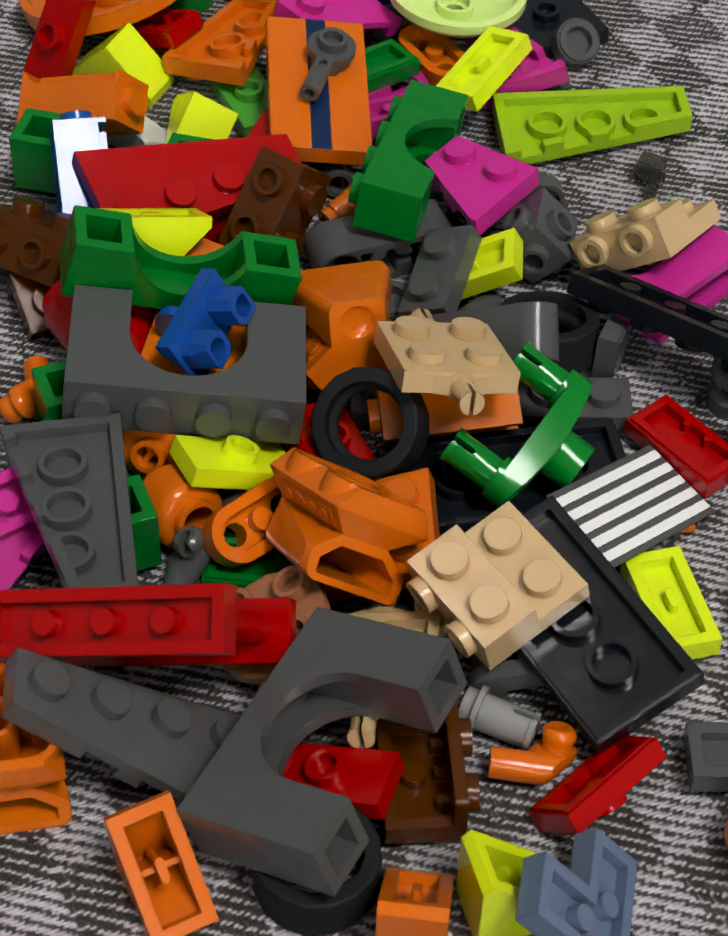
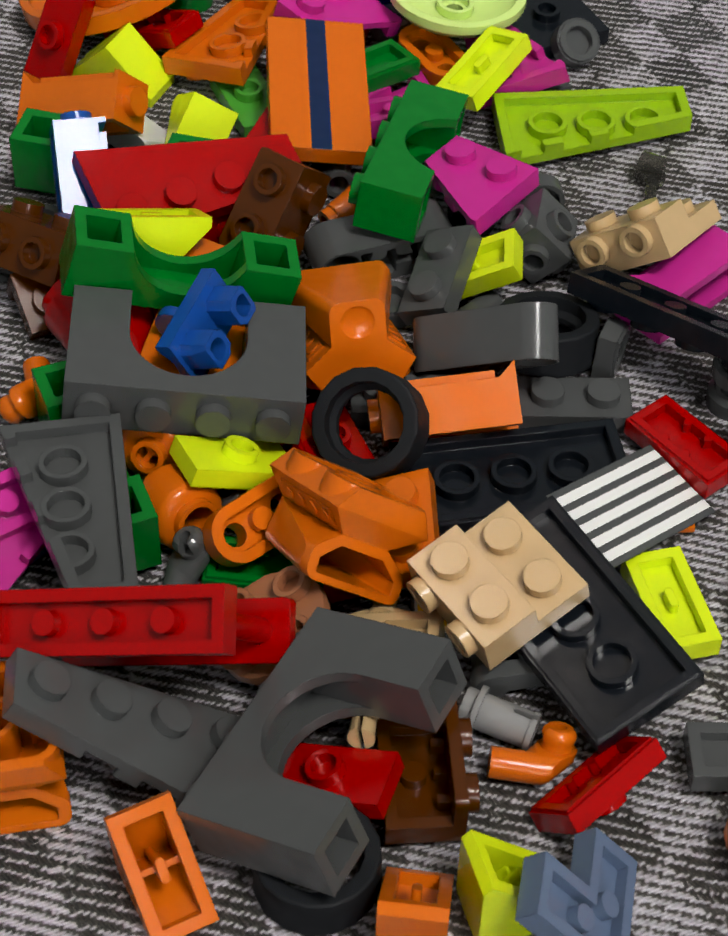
(329, 54): dark grey plate -> none
(446, 358): tan plate -> none
(550, 449): green connector -> none

